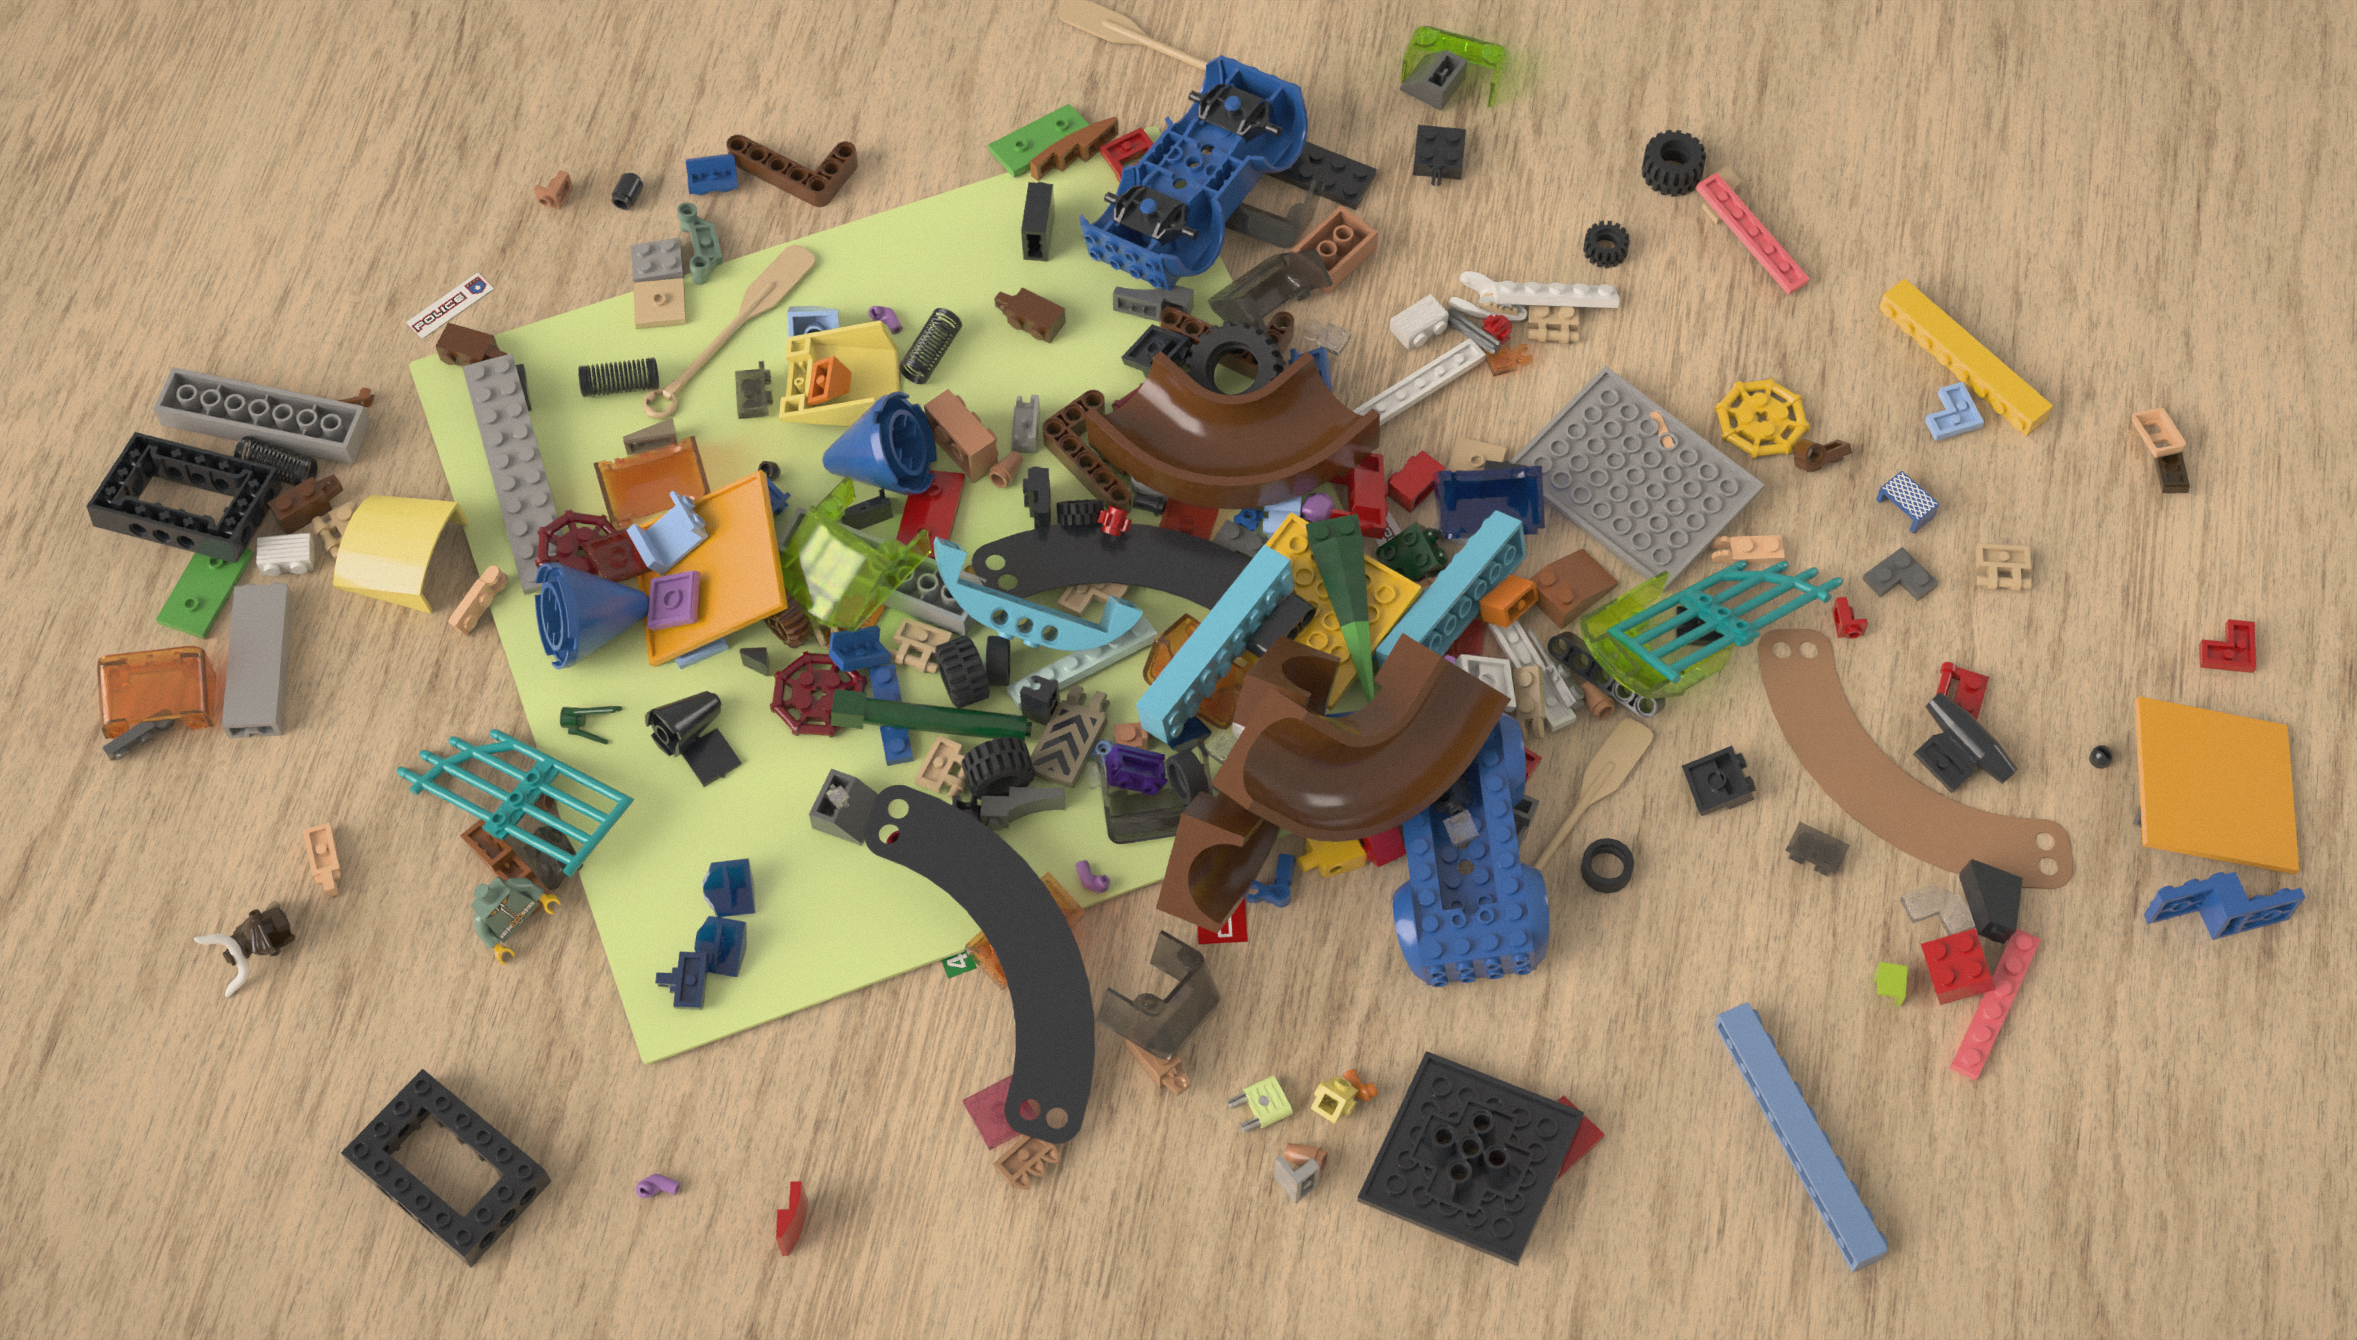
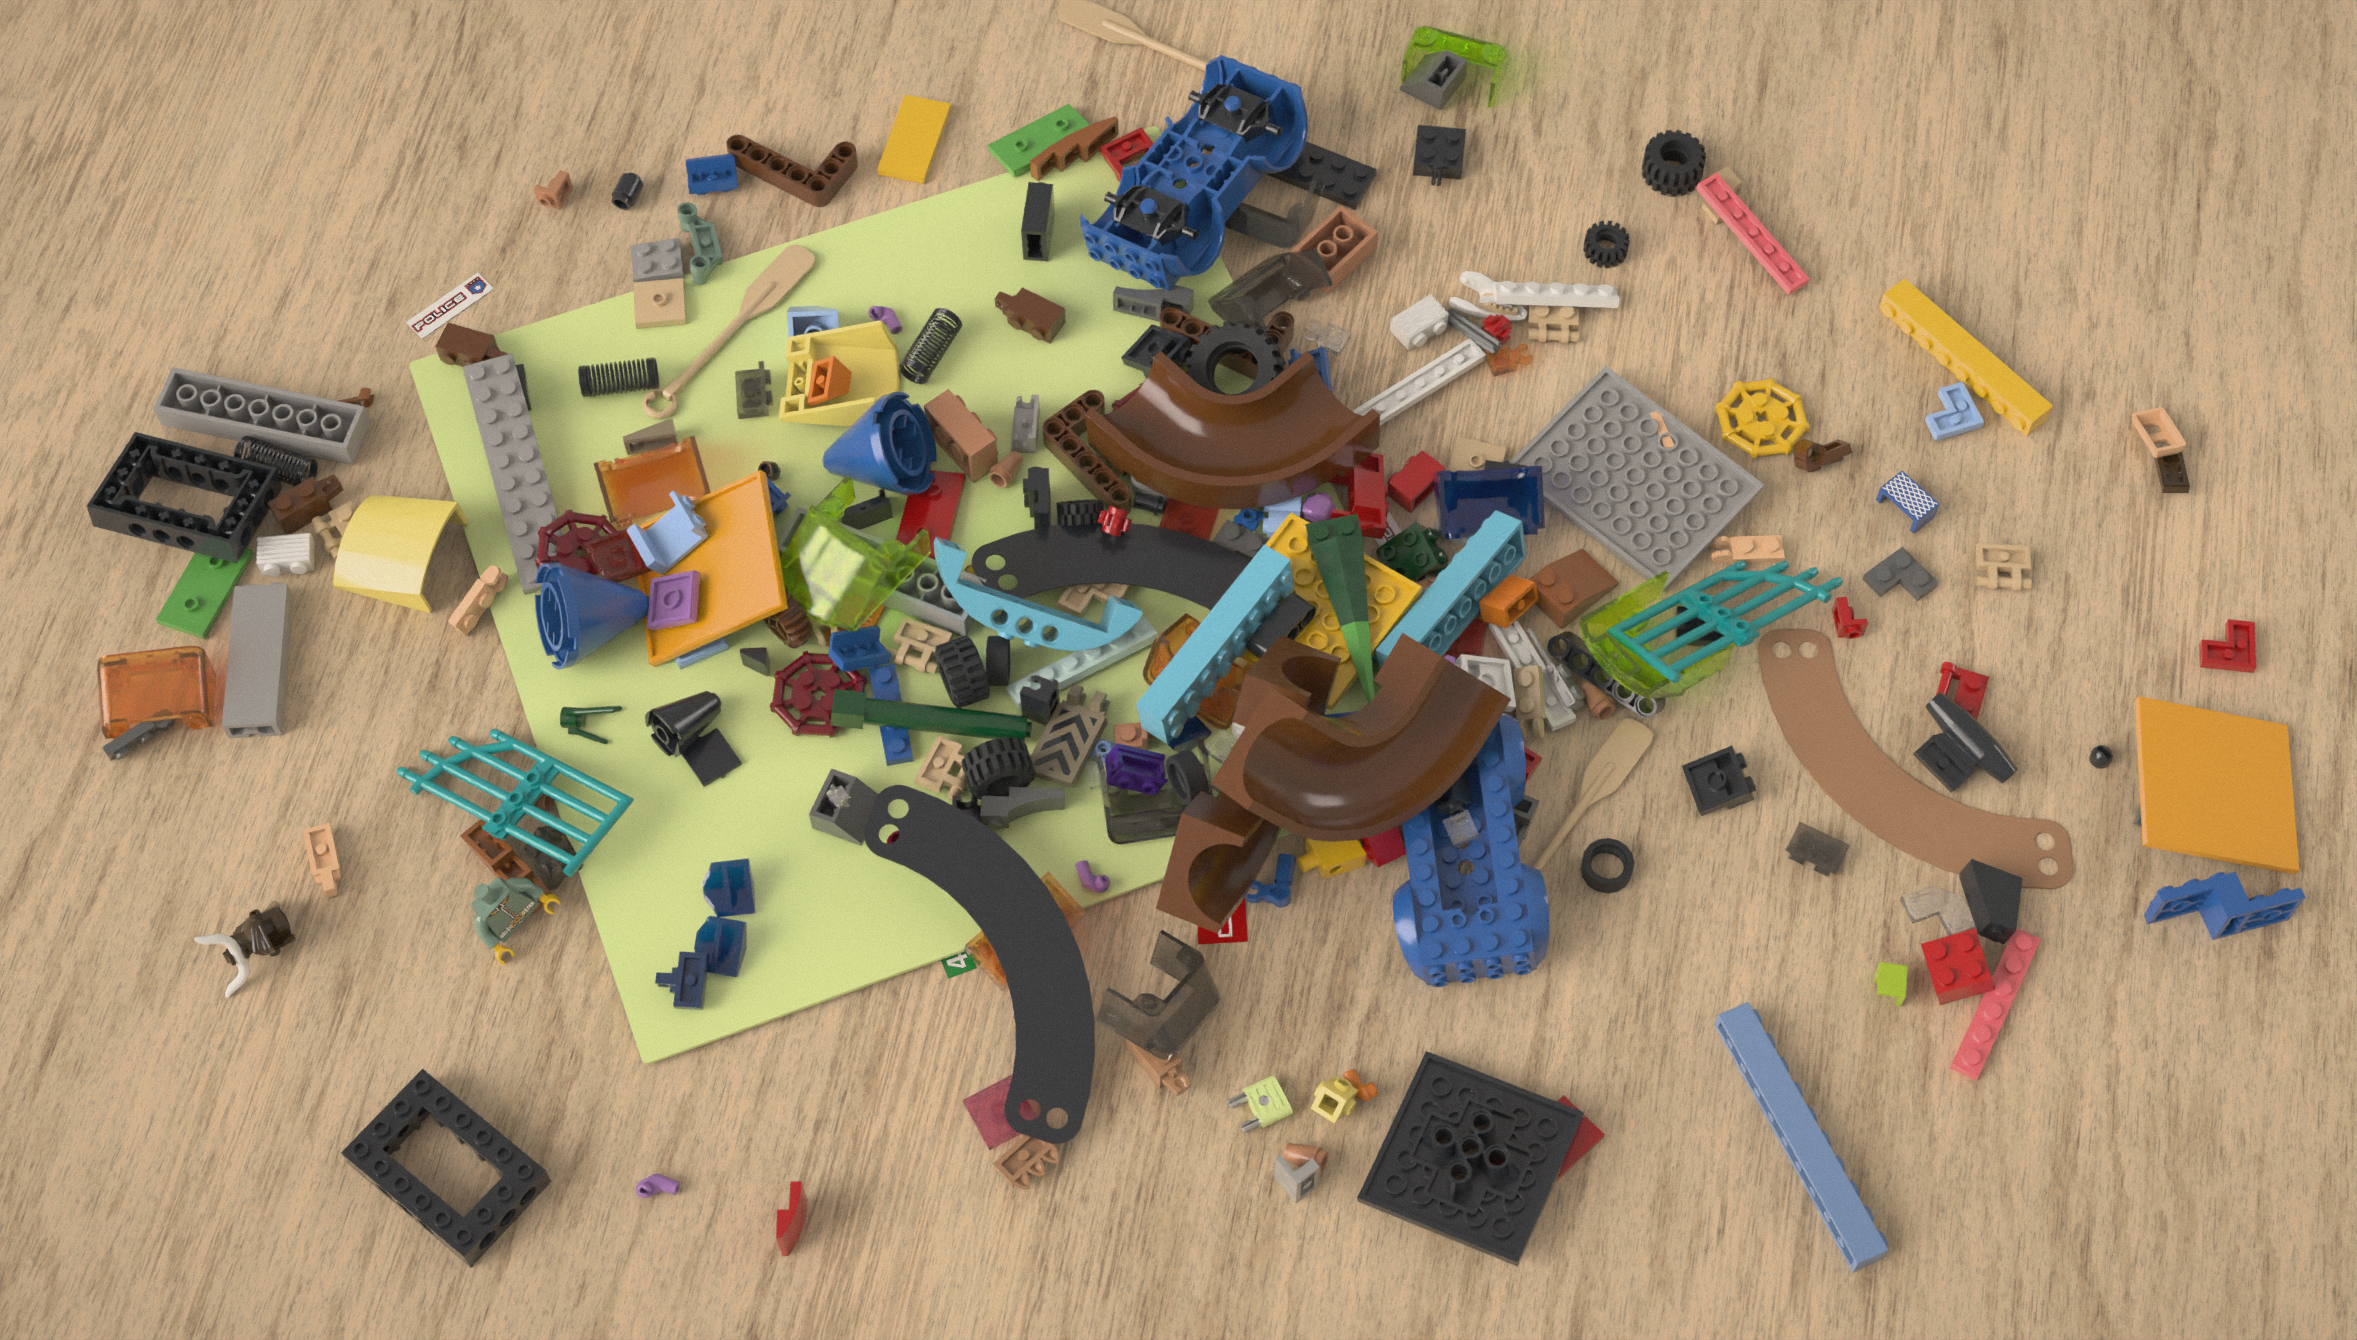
(914, 139): none -> yellow tile

